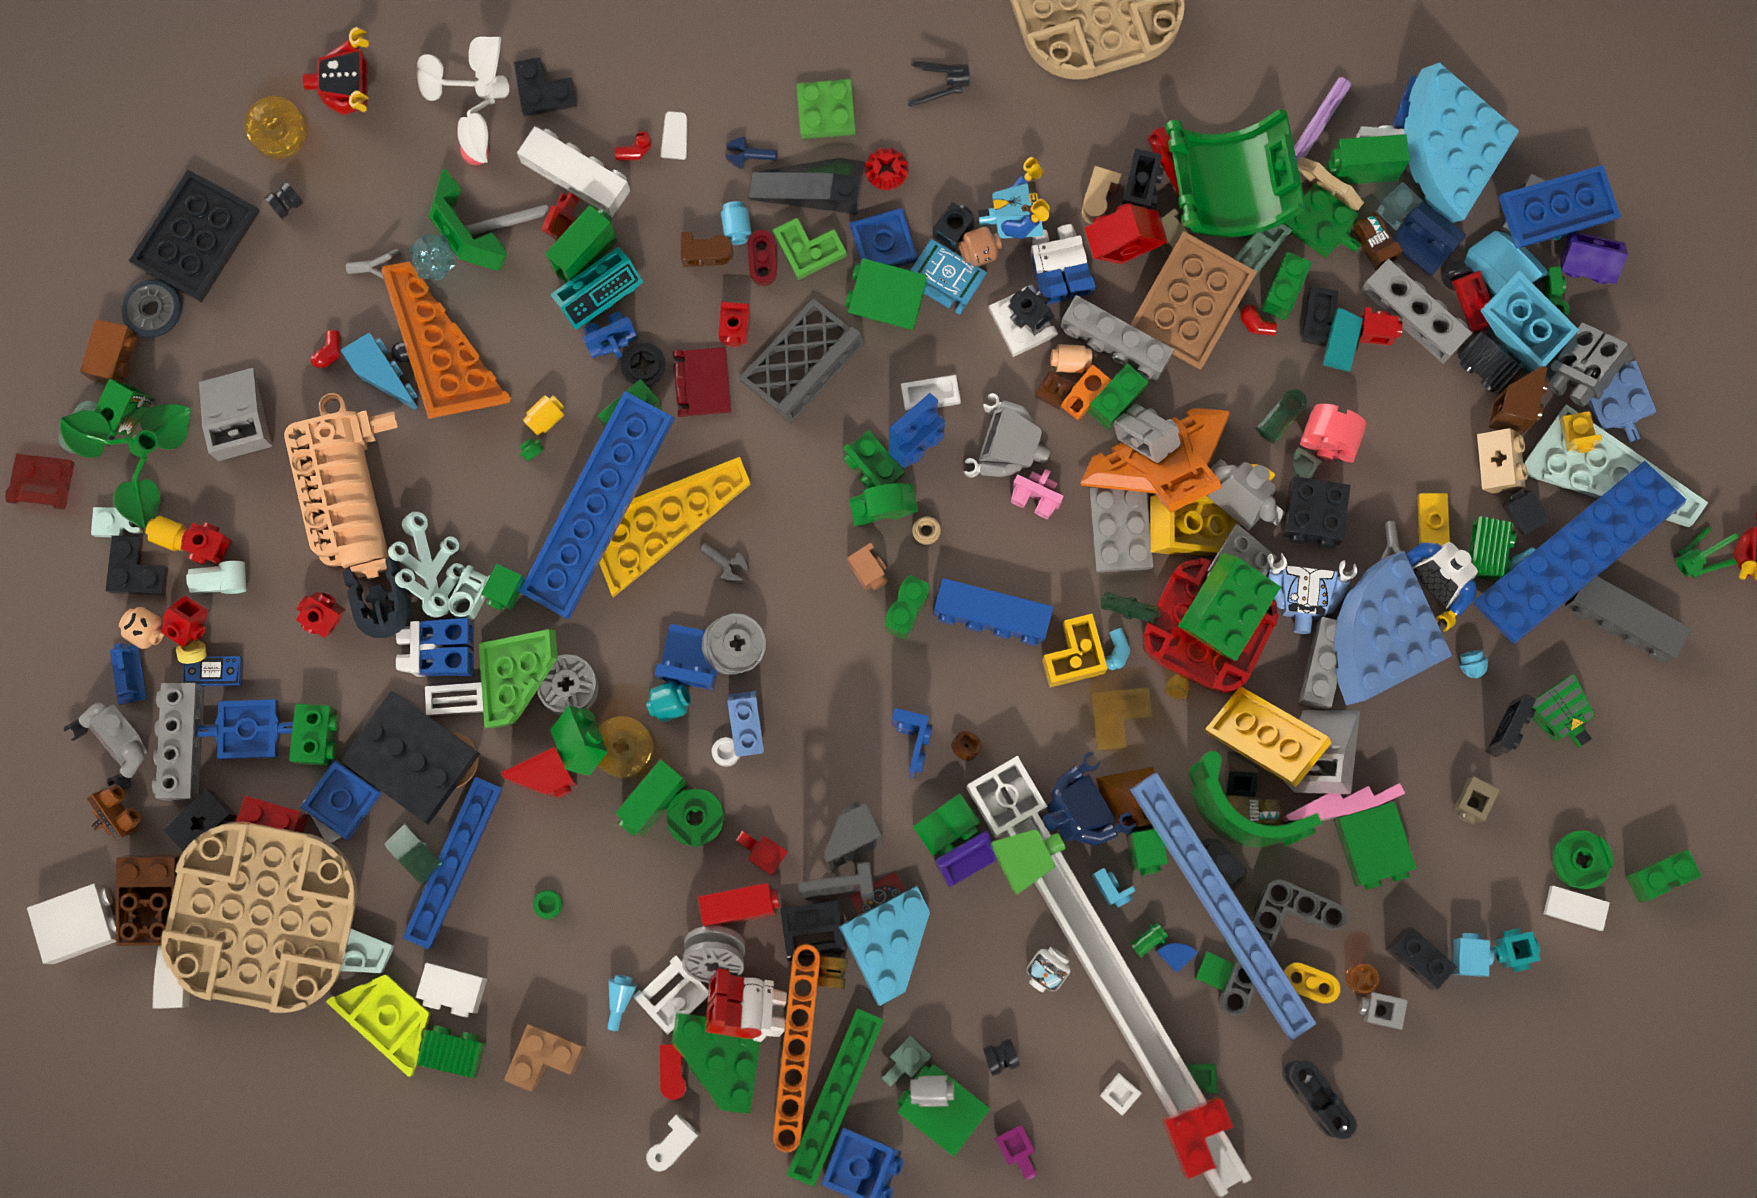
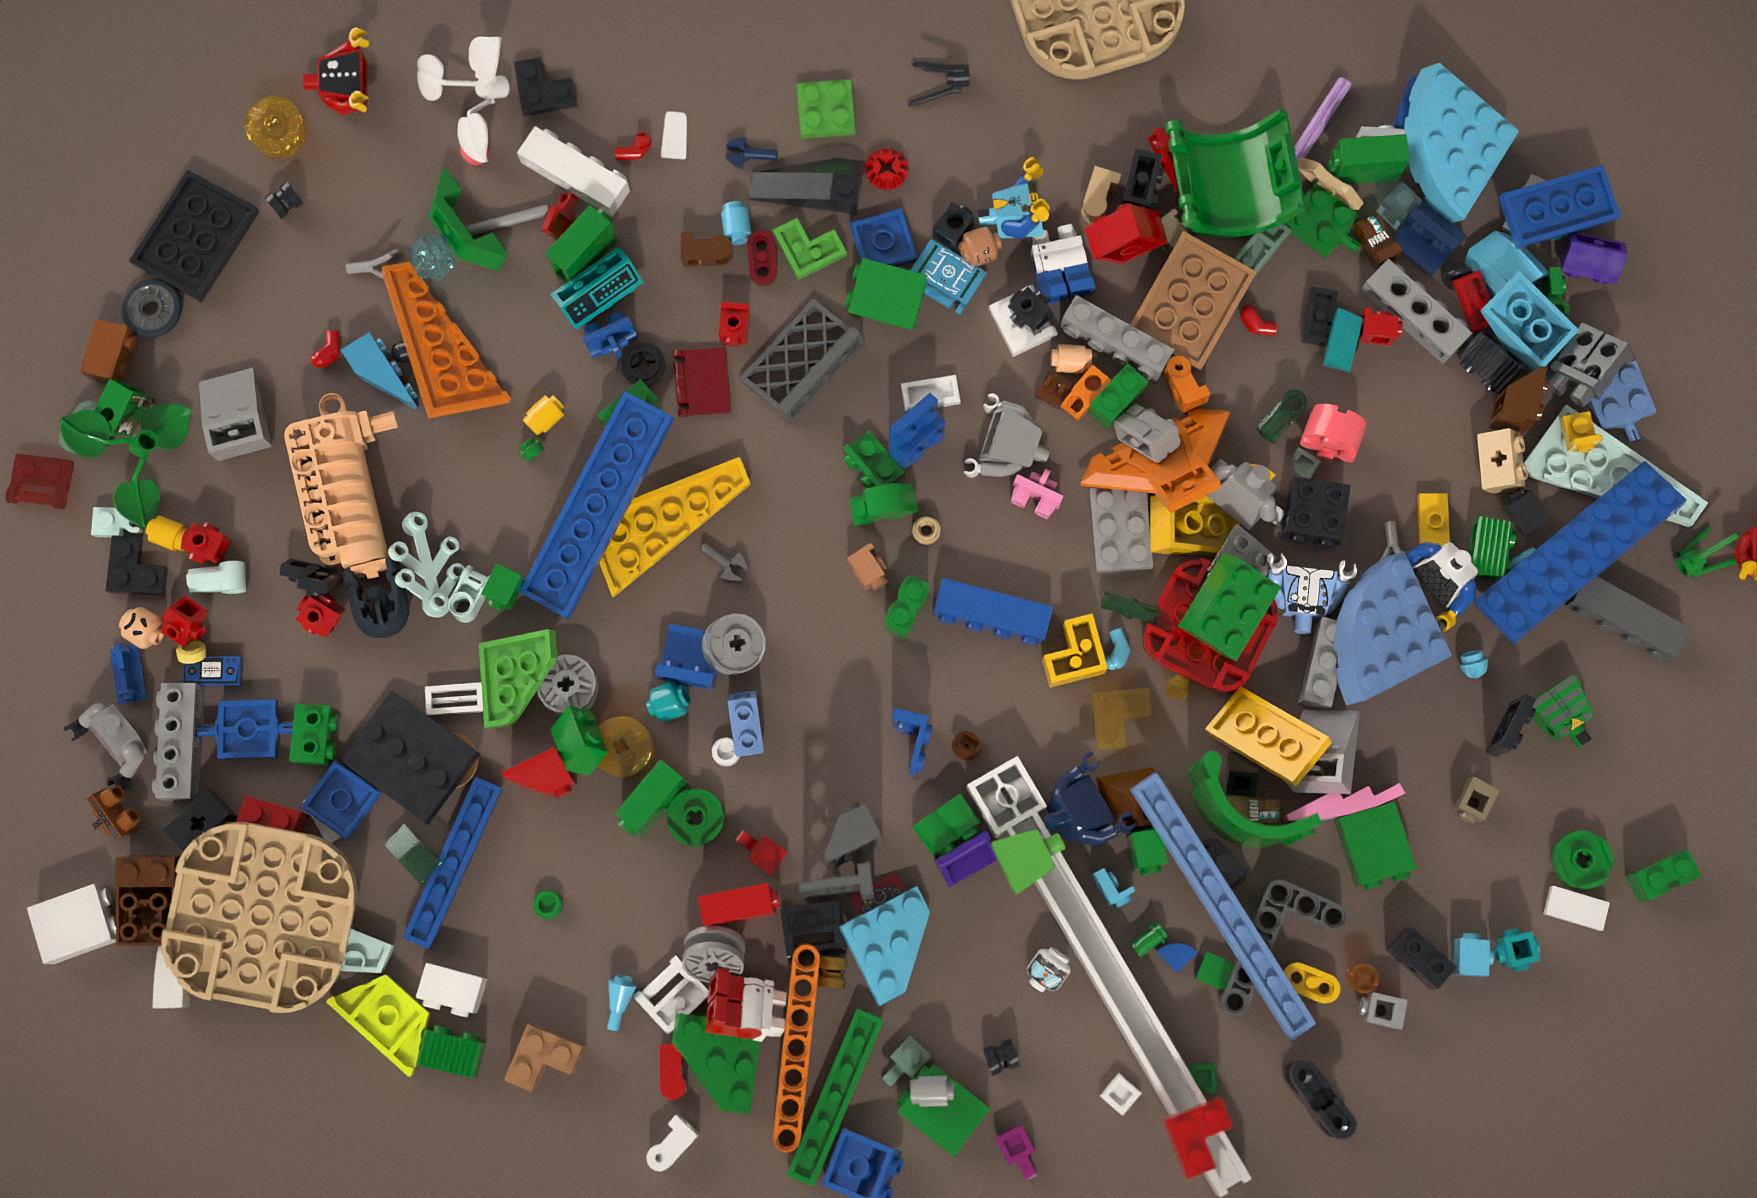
(311, 577): none -> black plate
(427, 652): blue hips -> none
(1183, 385): none -> orange leg
(1286, 286): green brick -> none

